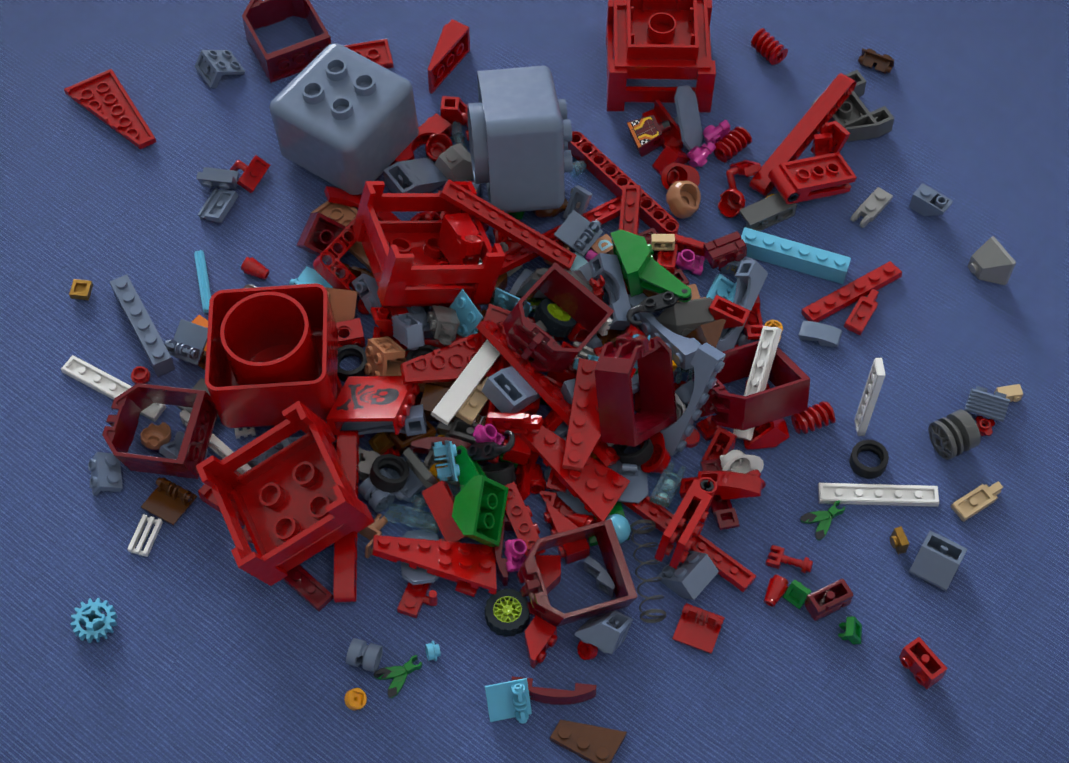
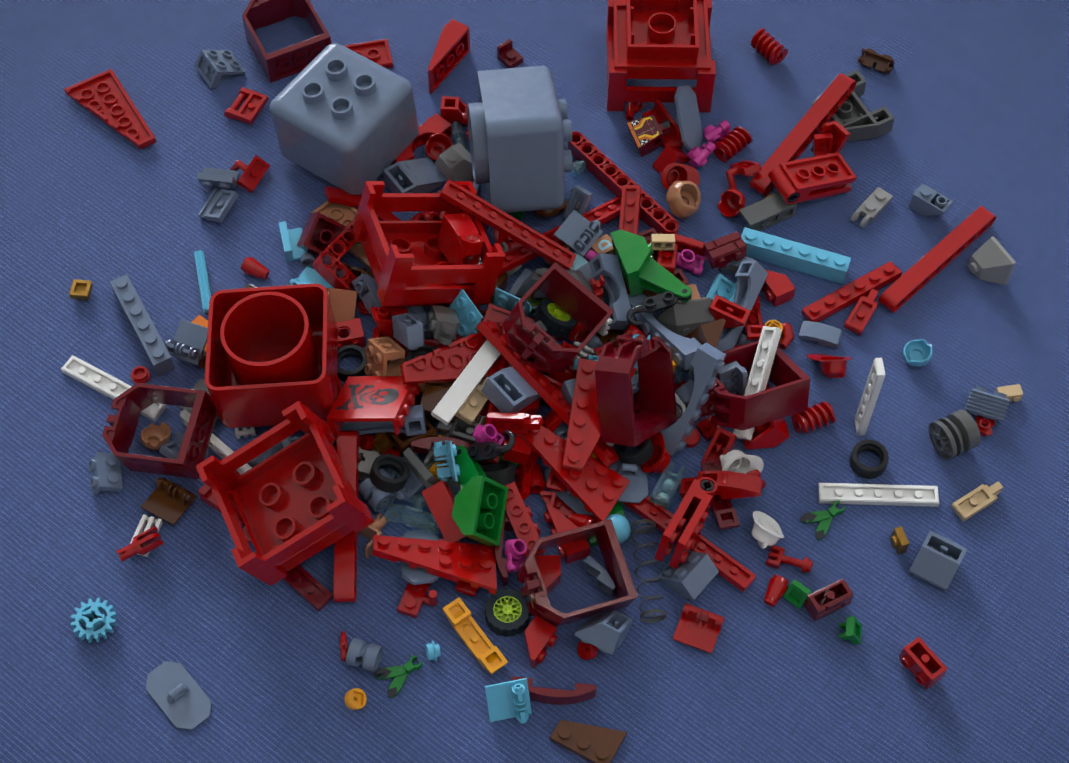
(141, 544): none -> red arm
(178, 695): none -> sand blue shield
(251, 107): none -> red plate
(290, 239): none -> medium azure panel
(307, 260): none -> sand blue hinge
(343, 646): none -> red helmet
(366, 442): none -> red plate
(473, 636): none -> light orange slope
(508, 54): none -> dark red bracket
(632, 108): none -> red arm
(733, 378): none -> sand blue bracket
(765, 530): none -> white piece
(778, 288): none -> red slope
(788, 336): none -> red arm
(831, 365): none -> red piece
(917, 353): none -> medium azure hair
(937, 259): none -> red beam

